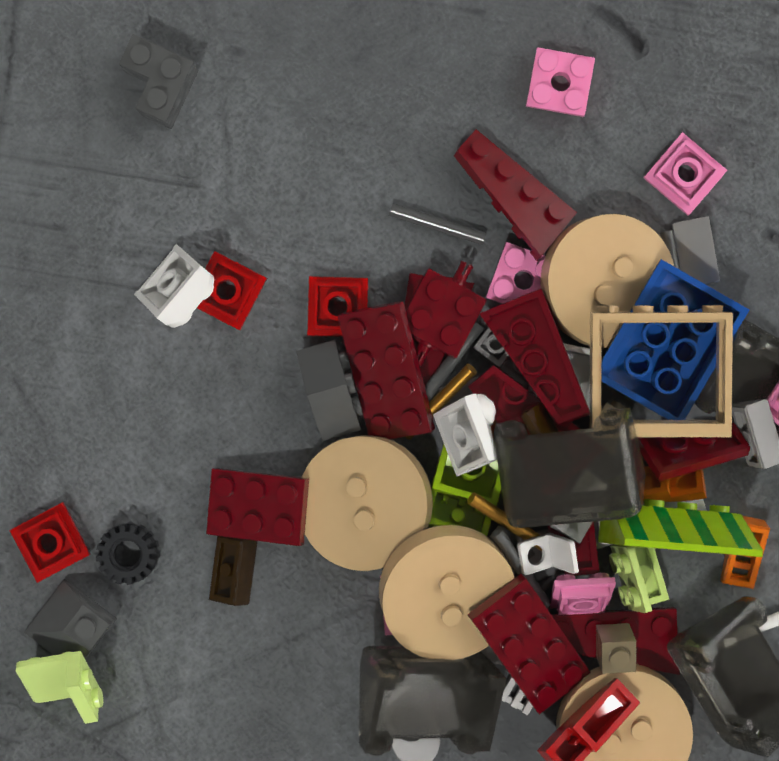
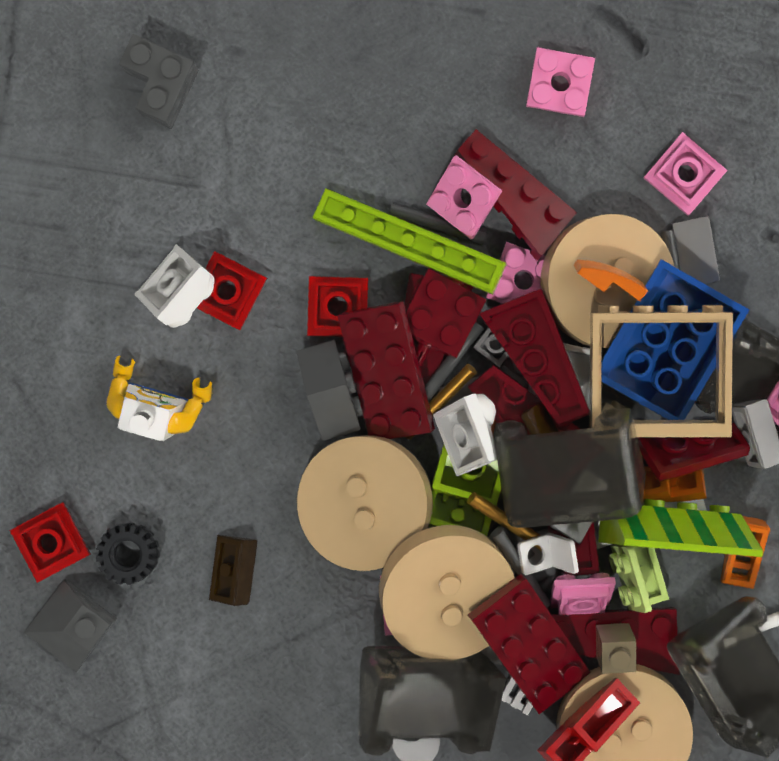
(62, 678): yellowish green bracket -> none
(150, 410): none -> torso
(257, 506): dark red plate -> none
(409, 241): none -> lime tile
(447, 198): none -> bright pink piece
(604, 275): none -> orange slope

